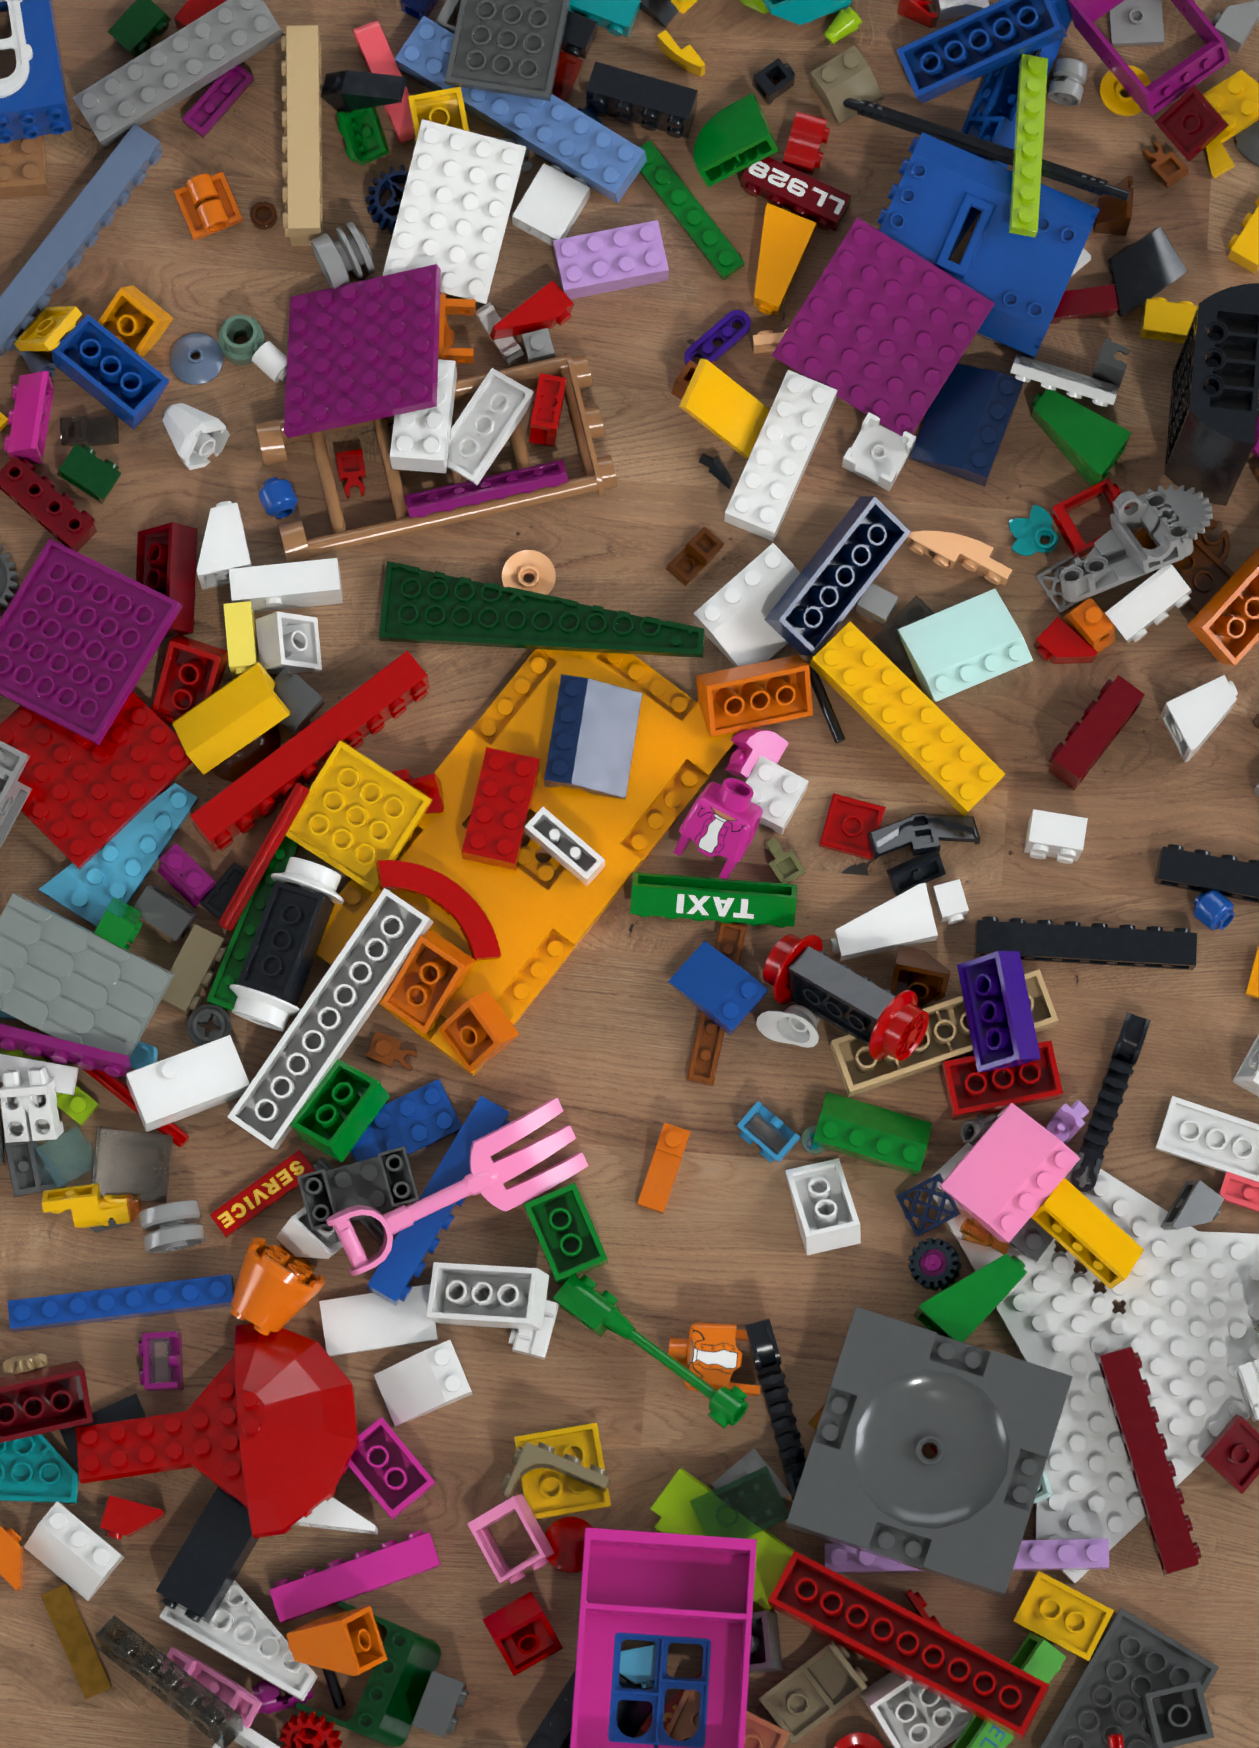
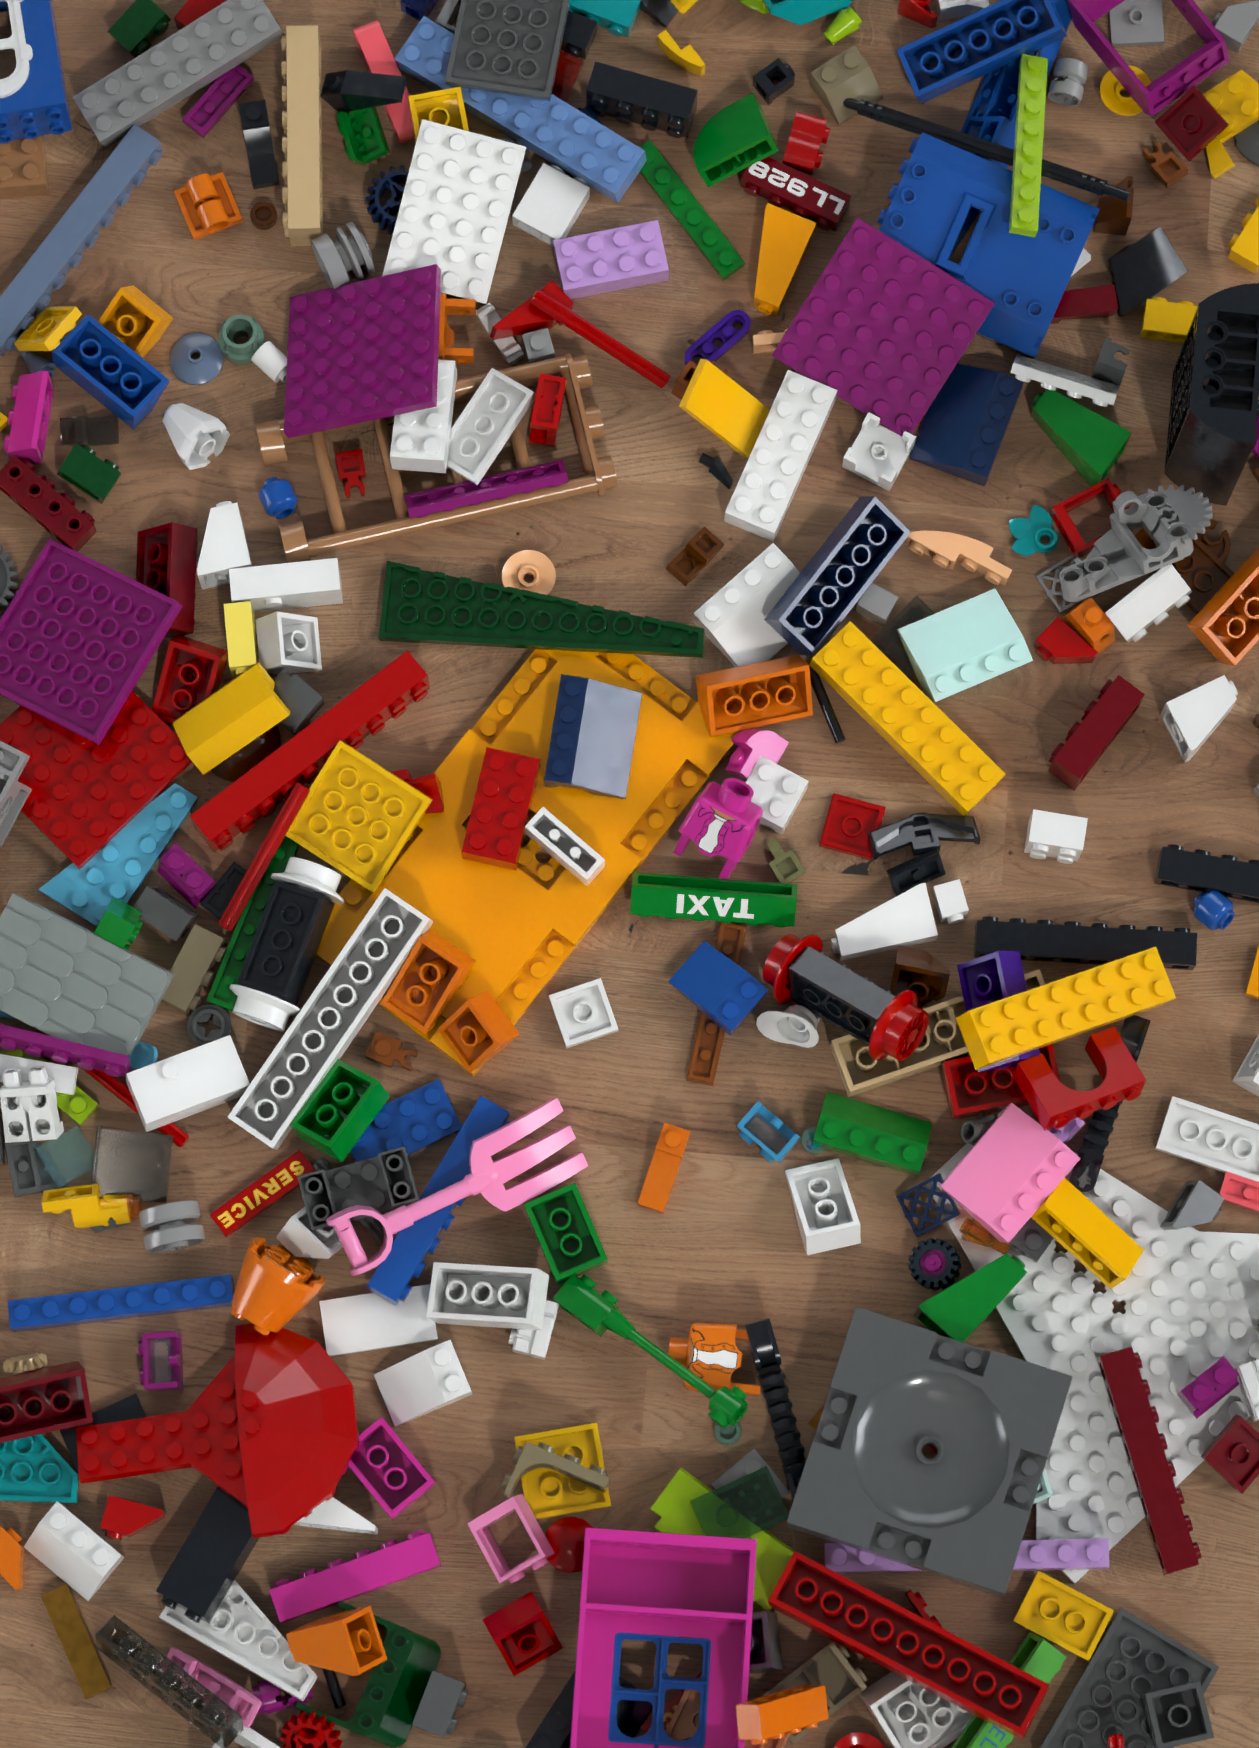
(259, 144): none -> black slope
(449, 897): red tile -> none
(583, 1013): none -> white plate
(600, 339): none -> red axle
(639, 1665): medium azure slope -> none
(729, 1435): none -> sand green tile
(781, 1713): none -> orange brick
(1058, 1104): none -> red arch
(1065, 1008): none -> yellow brick
(1209, 1387): none -> magenta window

